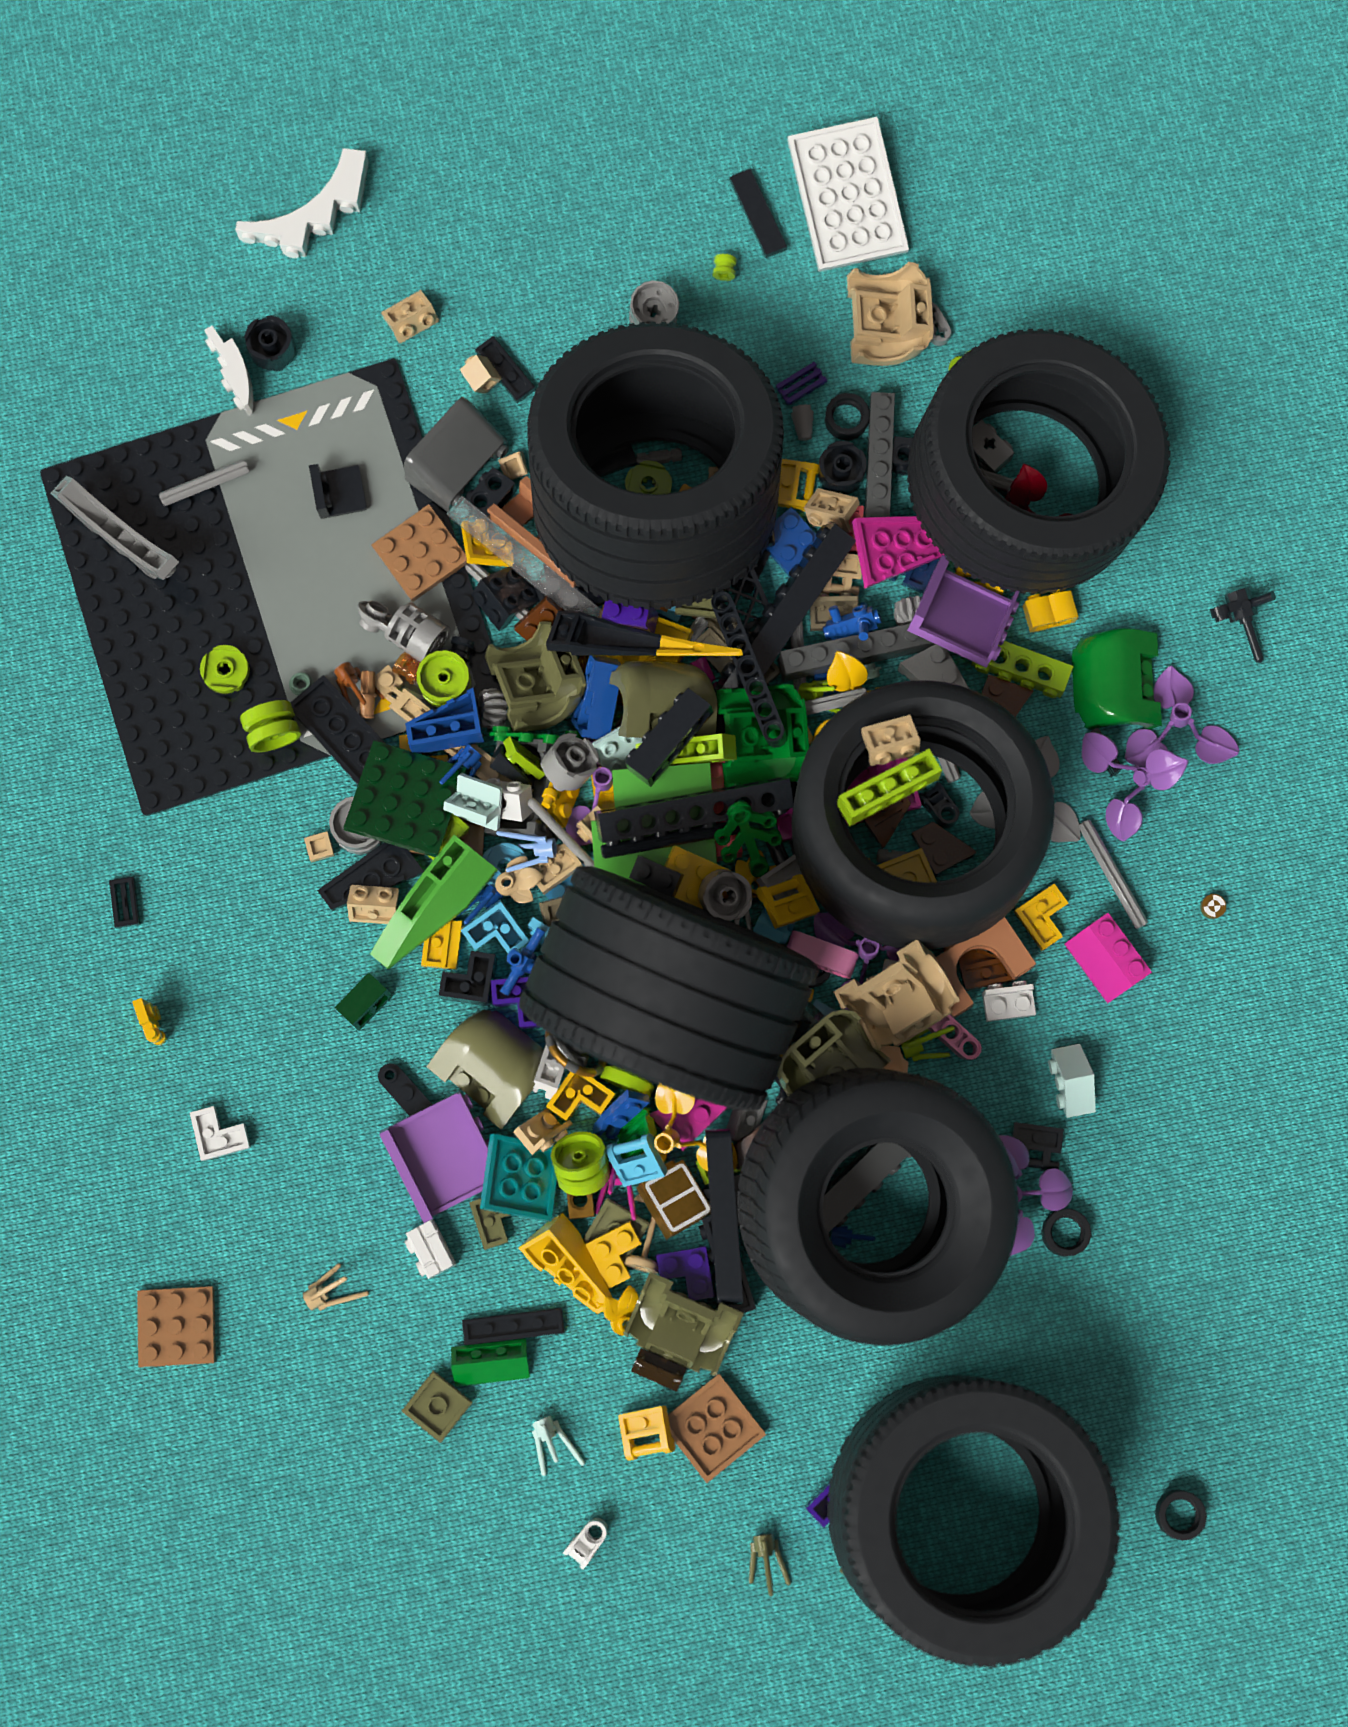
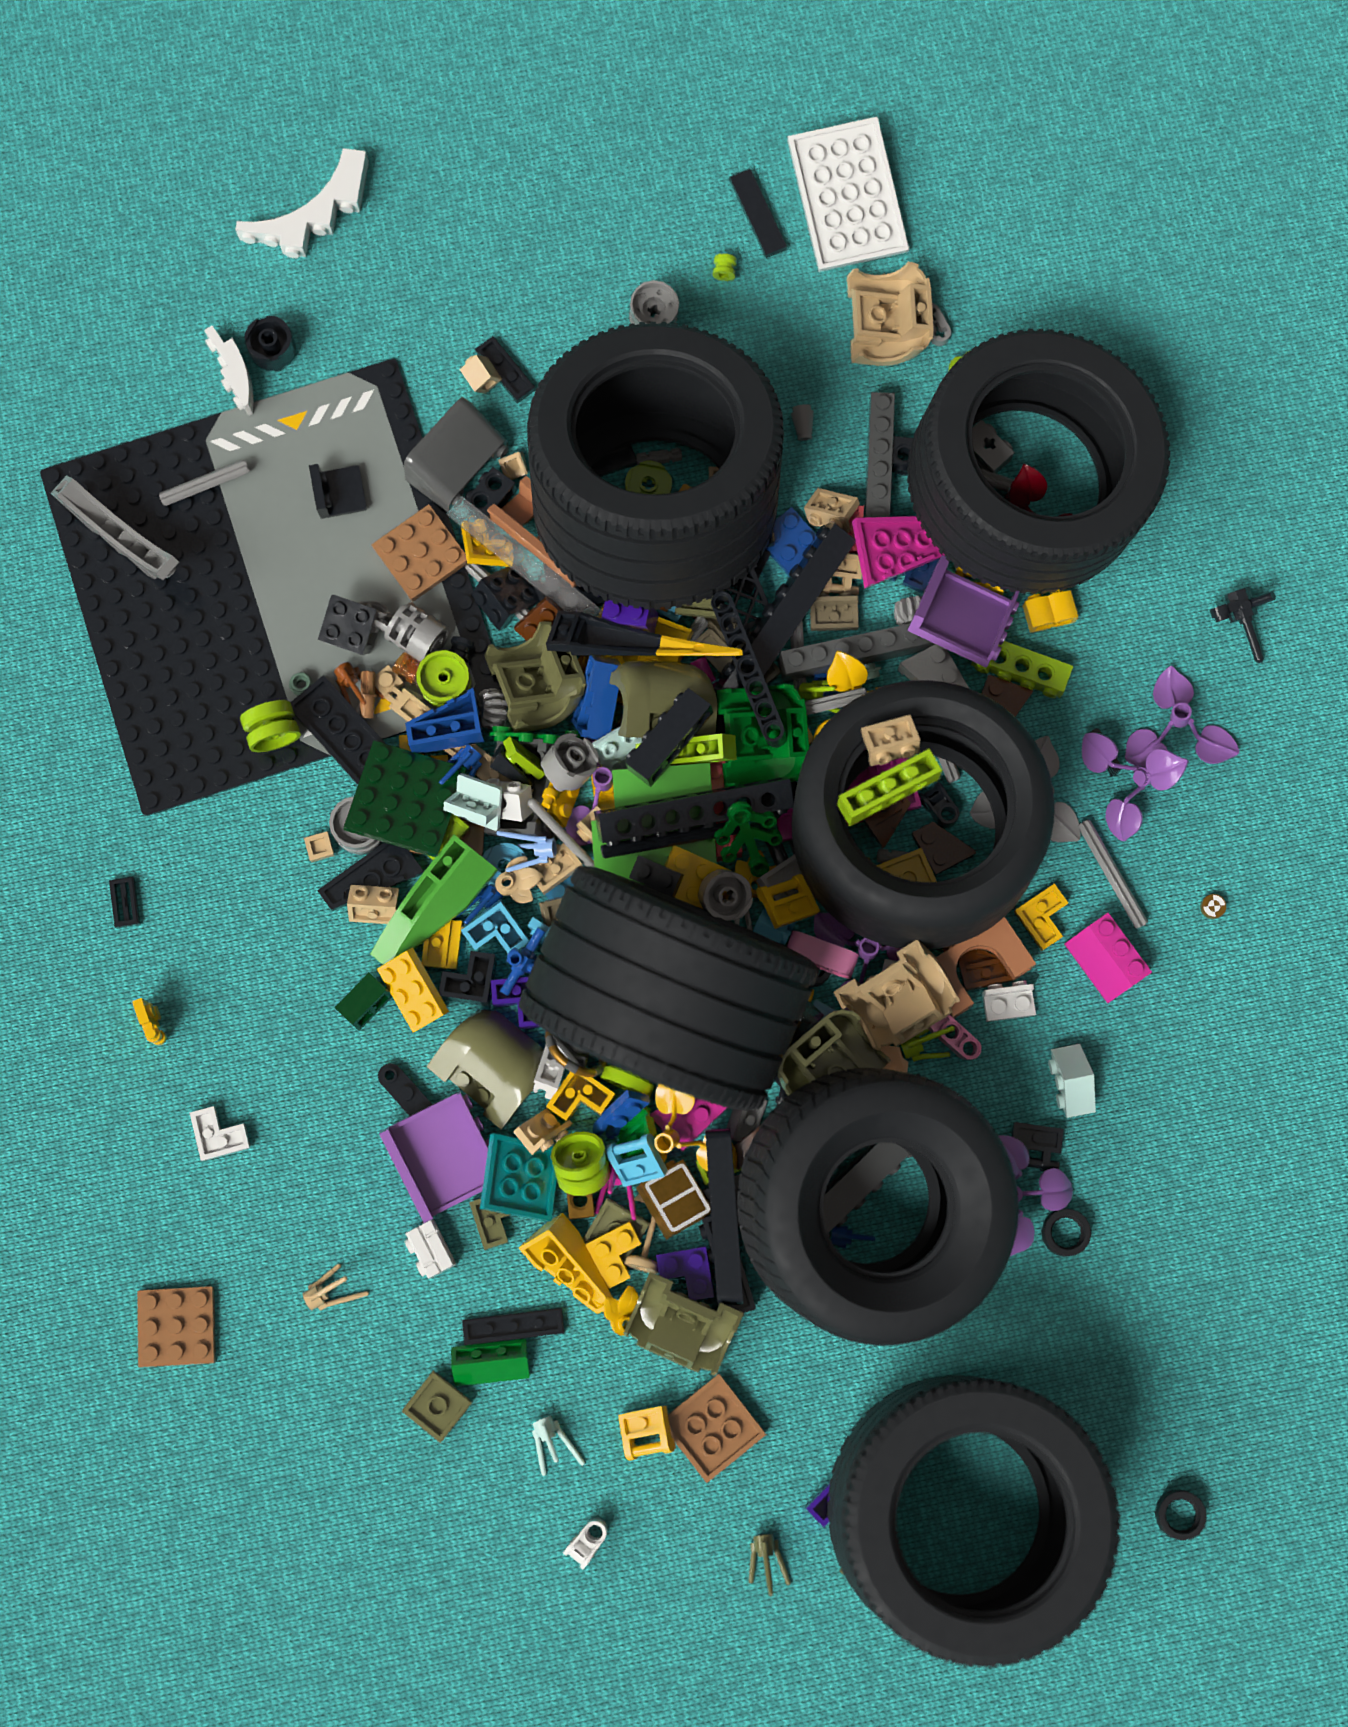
(216, 659): lime plate -> none
(348, 625): none -> black bracket
(410, 316): tan bracket -> none
(412, 990): none -> yellow plate
(658, 1369): dark brown hinge -> none
(789, 483): yellow plate -> none
(796, 376): dark purple tile -> none
(843, 455): black brick -> none
(852, 400): black tyre -> none
(859, 622): blue piece -> none
(1116, 679): green piece -> none

